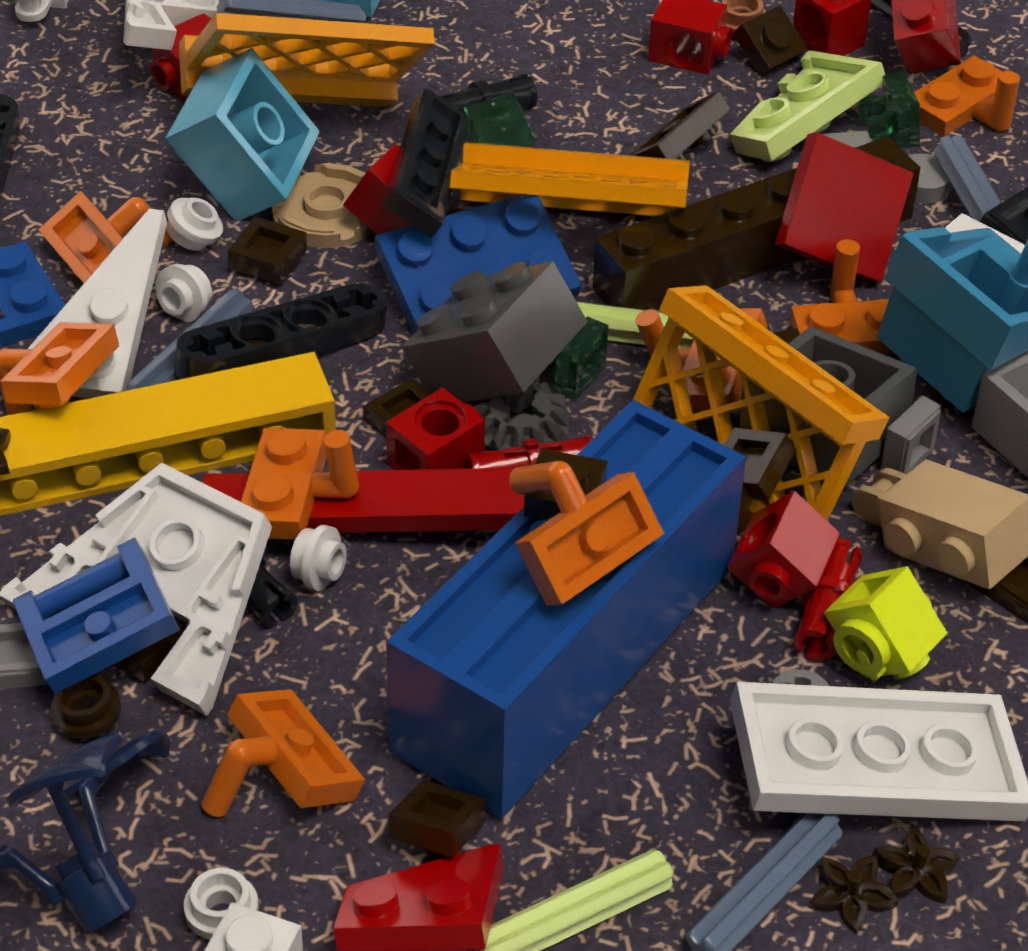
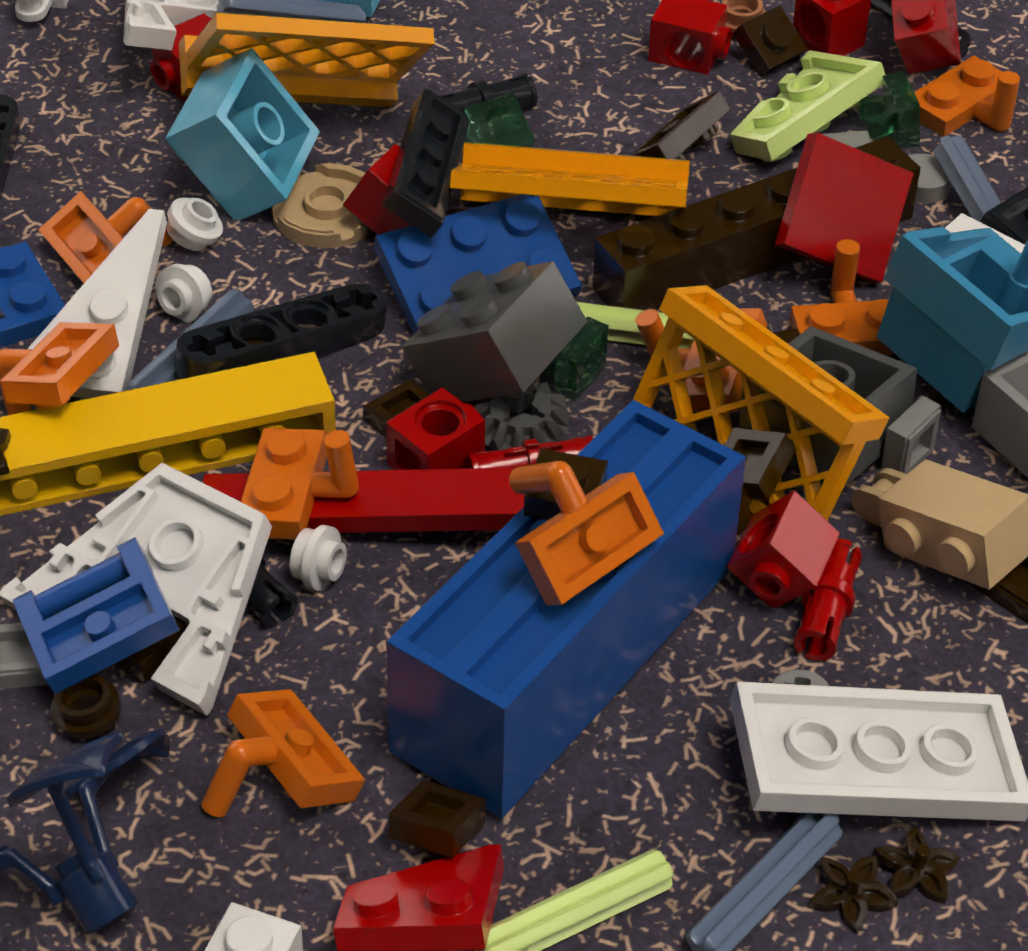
(214, 888): white plate -> none
(267, 250): dark brown plate -> none
(885, 625): neon yellow brick -> none

